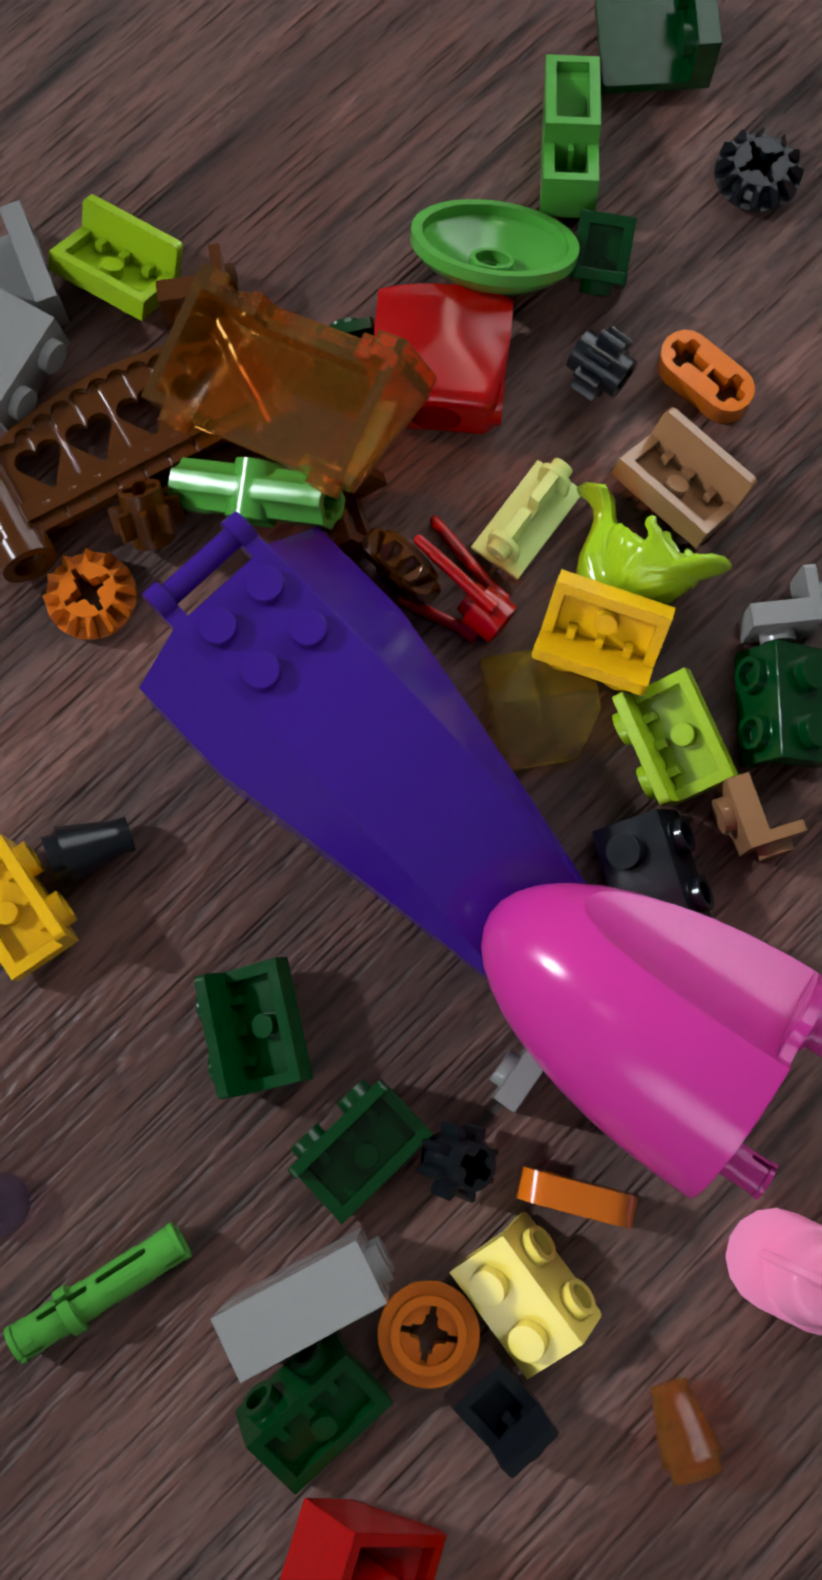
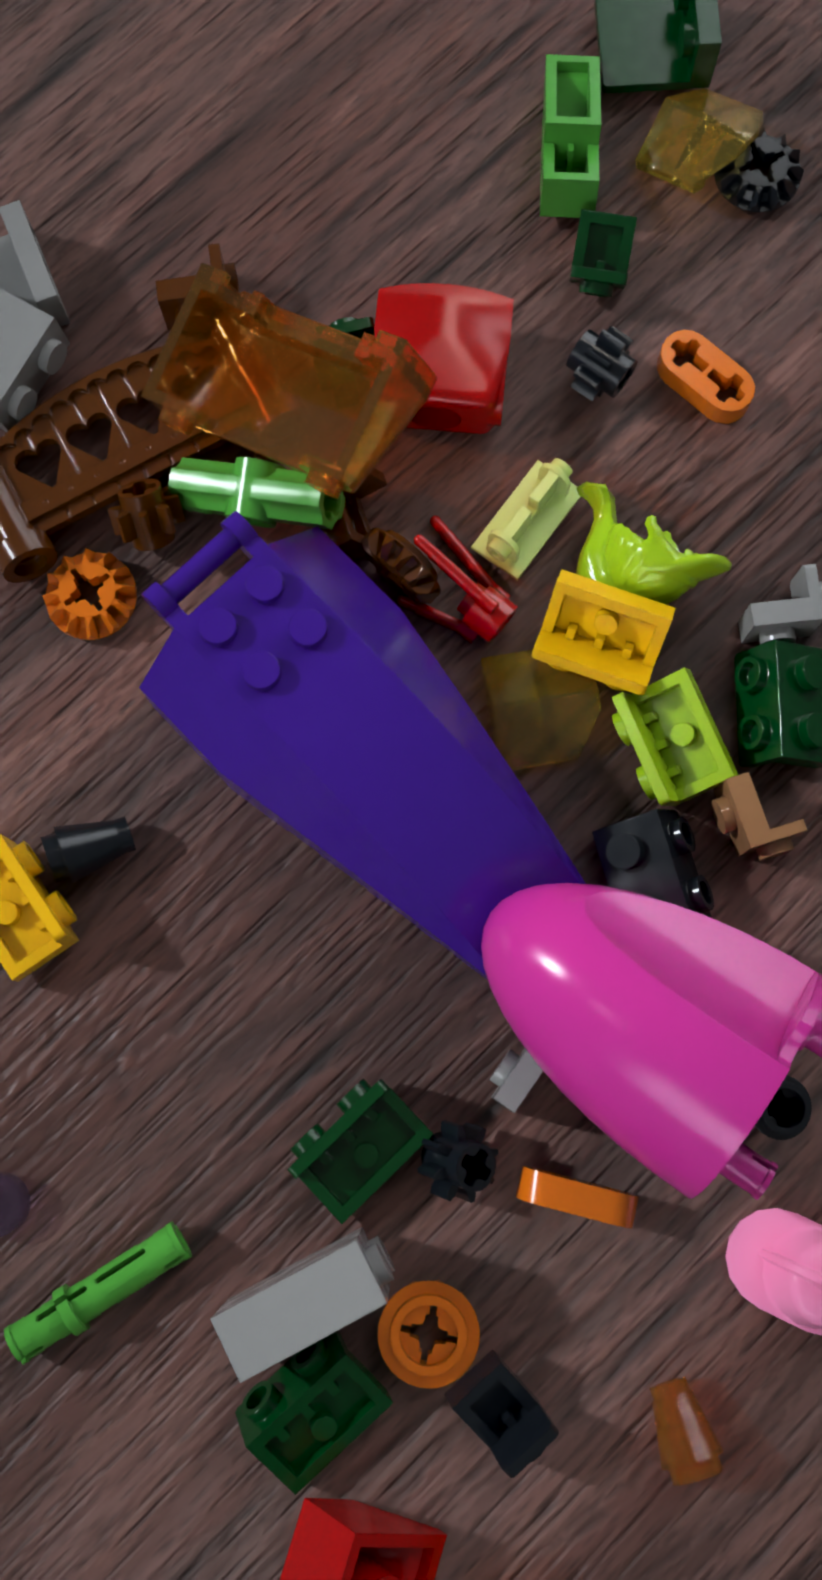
(117, 257): lime bracket -> none
(252, 1028): dark green bracket -> none
(494, 246): bright green dish -> none
(528, 1295): light yellow bracket -> none
(685, 477): medium nougat bracket -> none
(697, 137): none -> clear yellow slope
(787, 1112): none -> black cone

